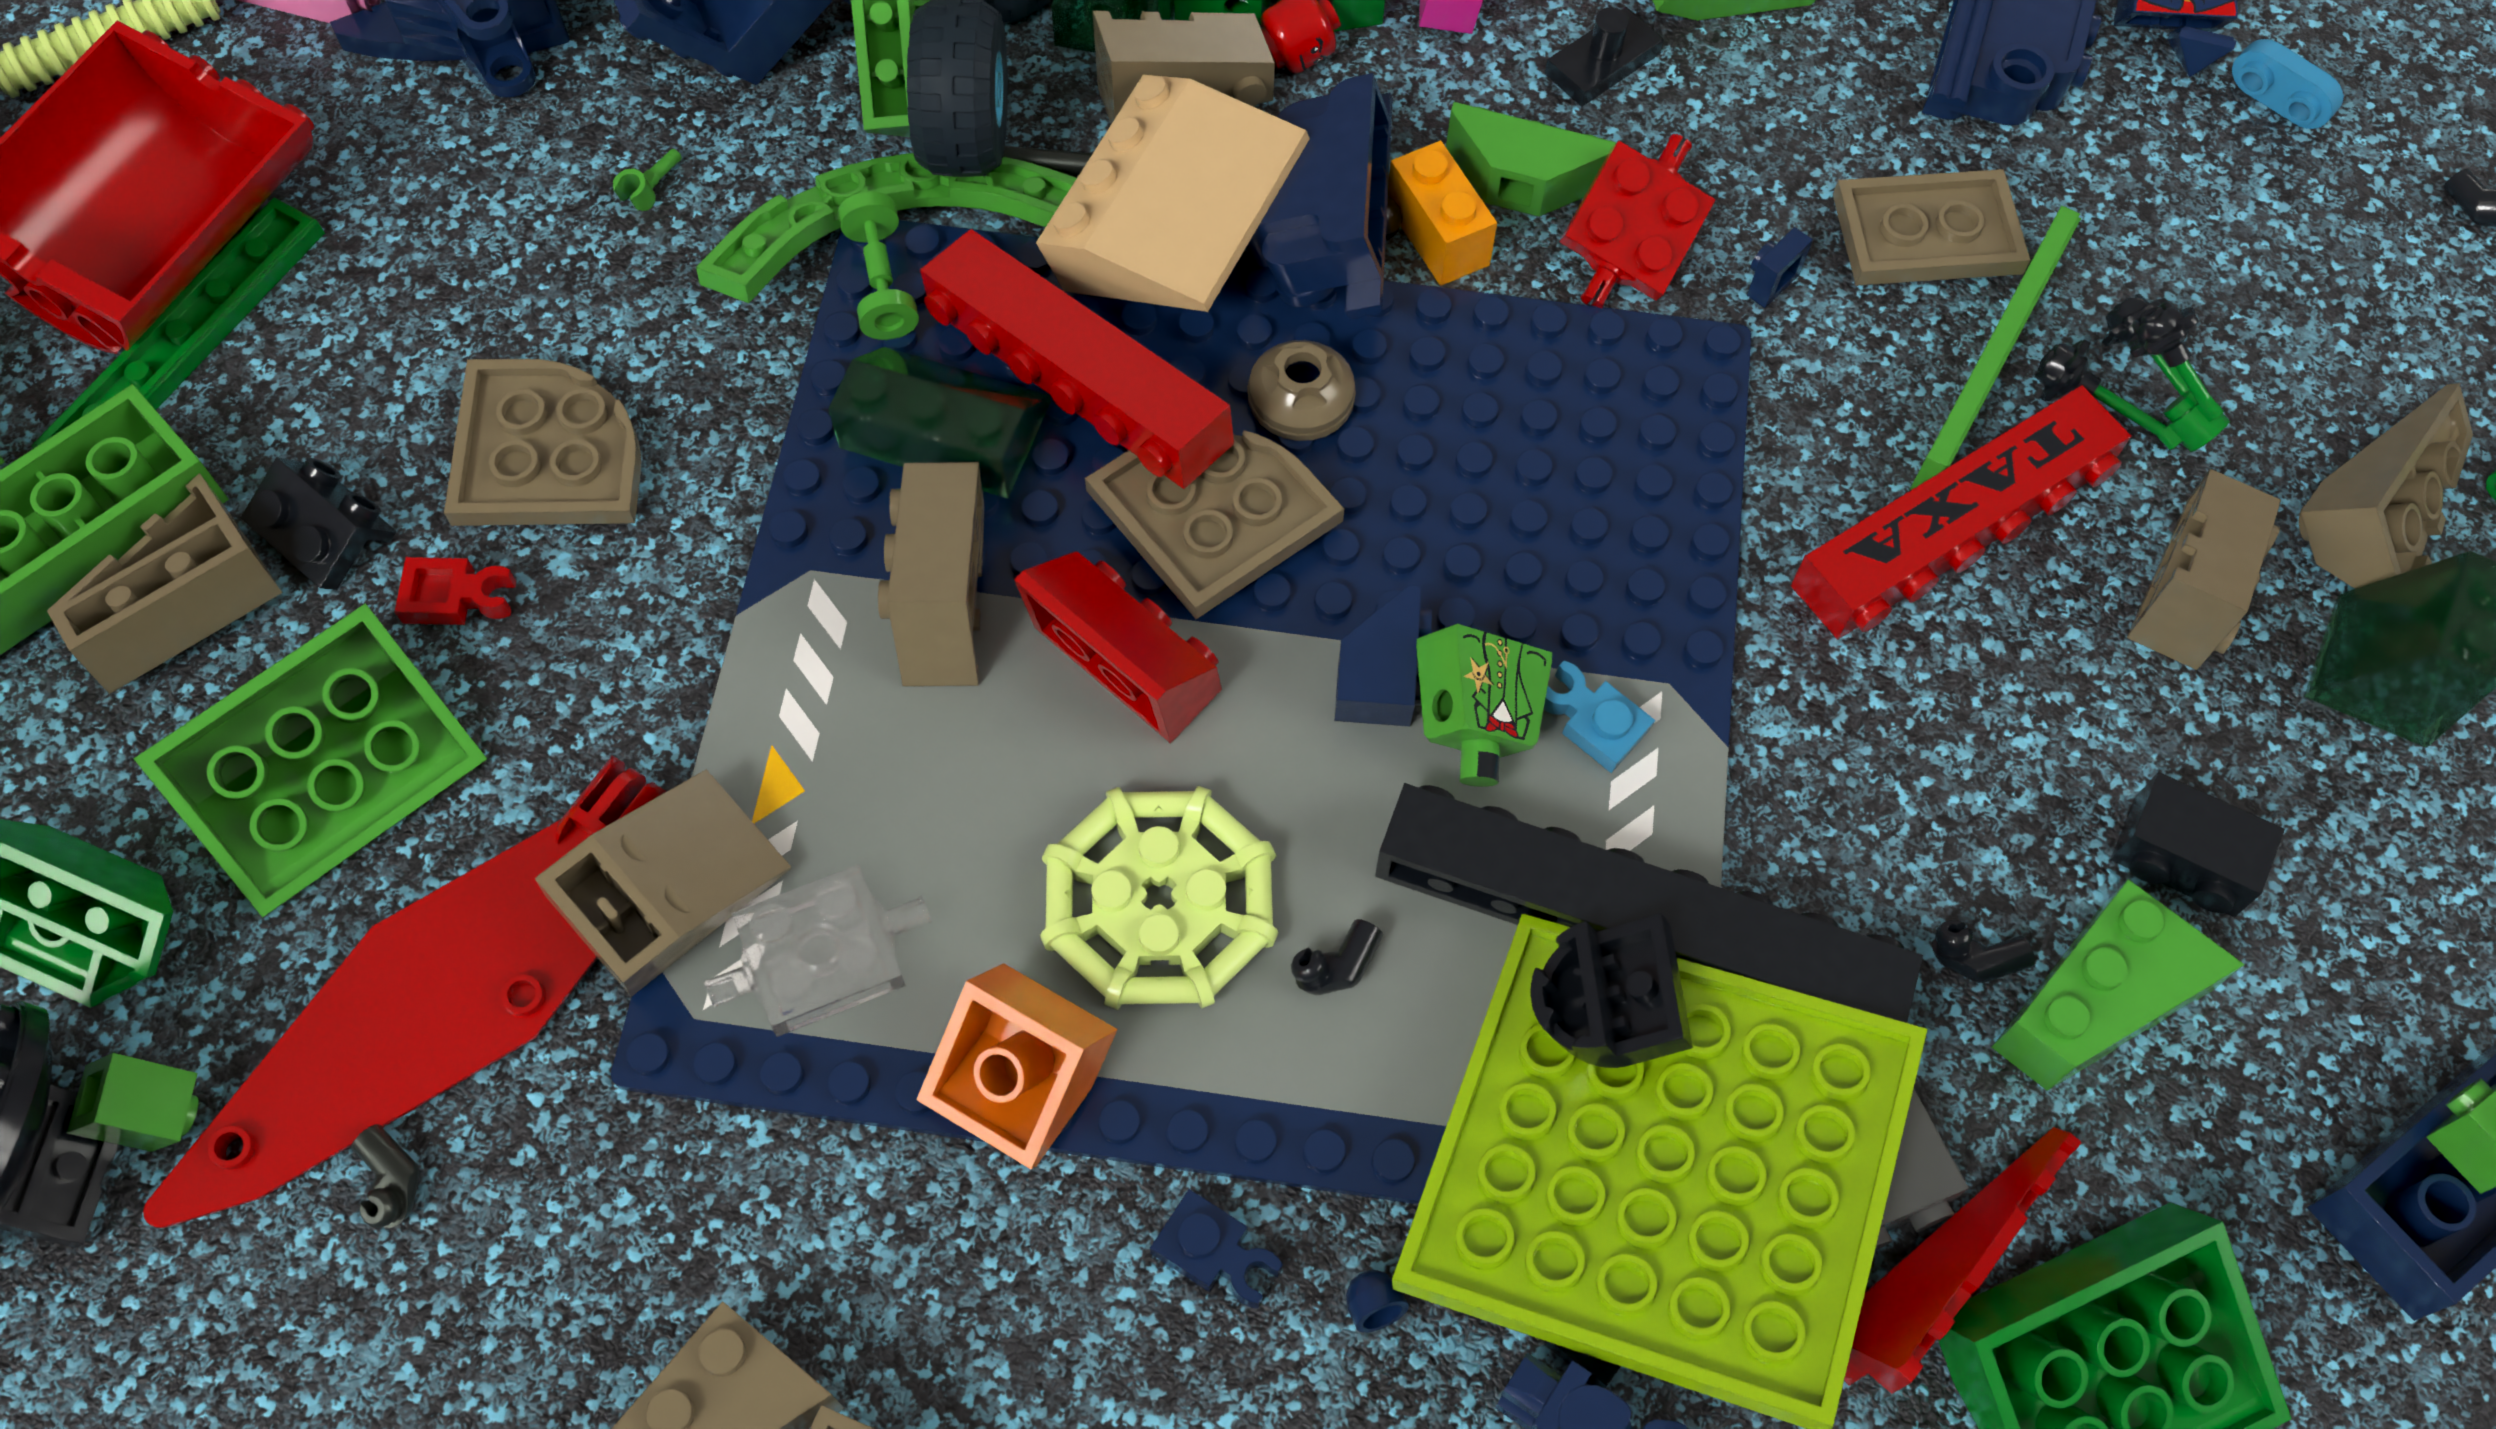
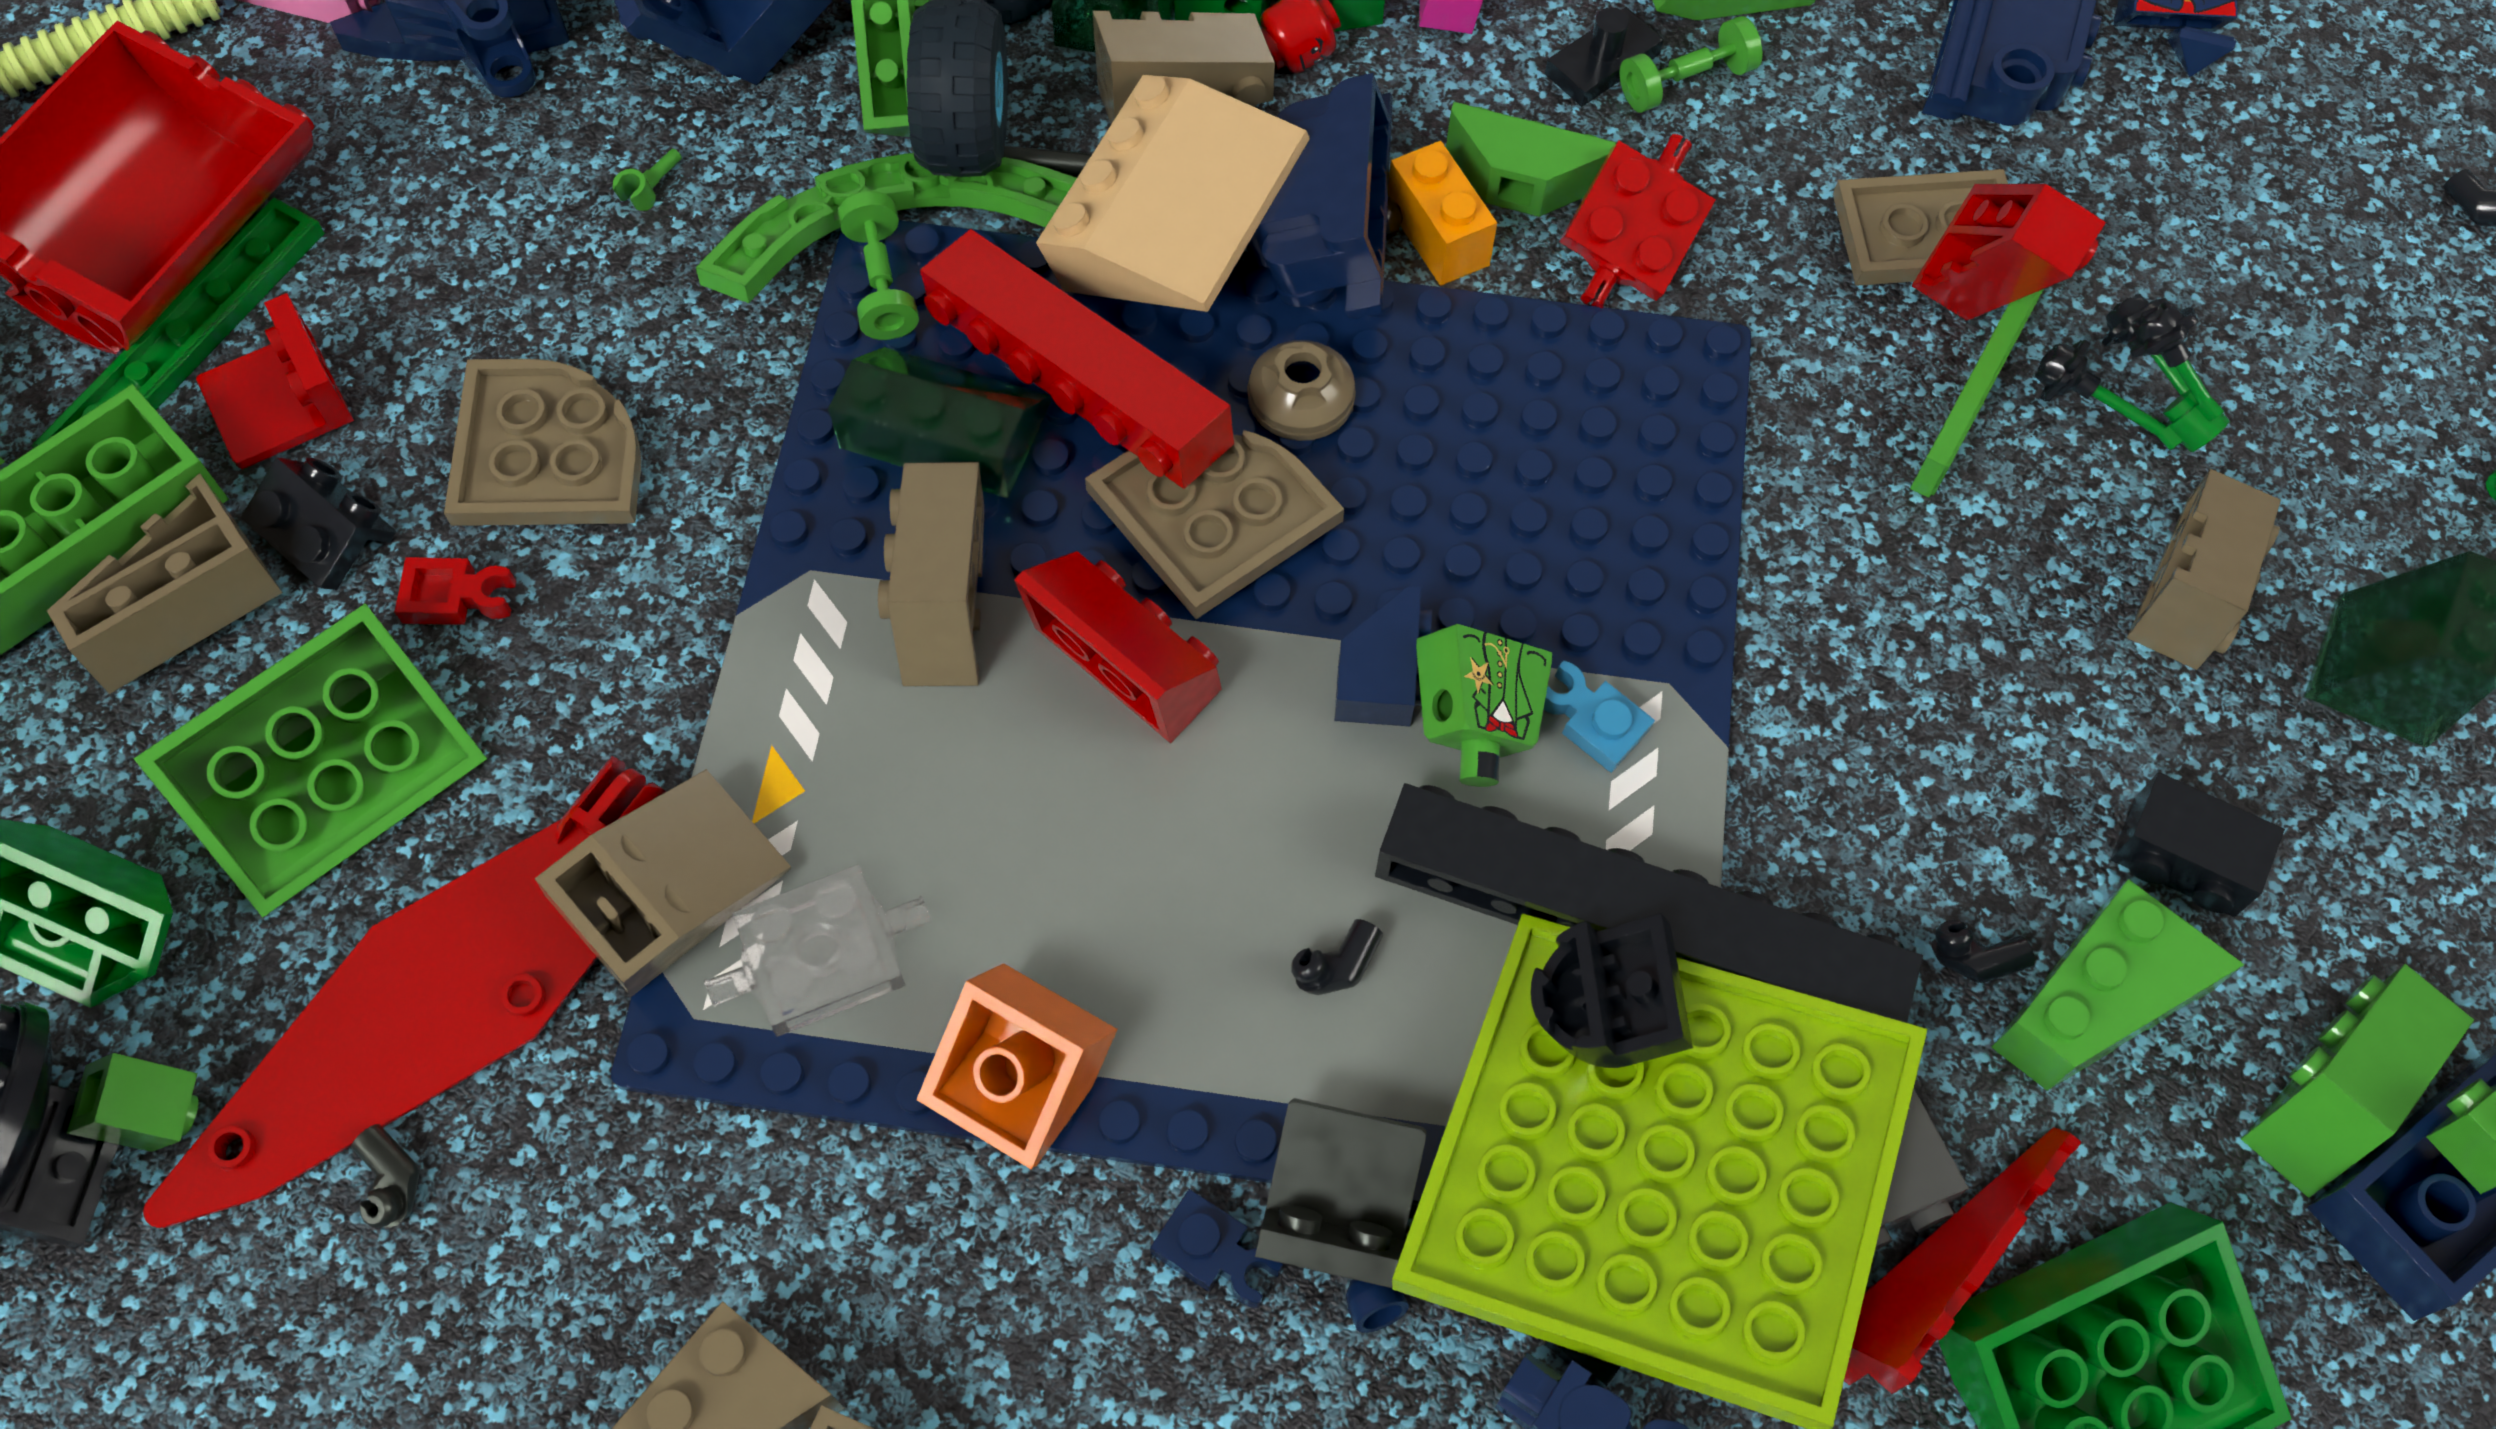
(274, 393): none -> red bracket
(1160, 933): yellowish green plate -> none
(1341, 1192): none -> pearl dark grey bracket
(1738, 46): none -> bright green wheel
(1778, 266): dark blue plate -> none
(1960, 513): red brick -> none
(2007, 247): none -> red wedge
(2287, 83): dark azure plate -> none
(2360, 1080): none -> bright green wedge
(2388, 498): dark tan wedge -> none

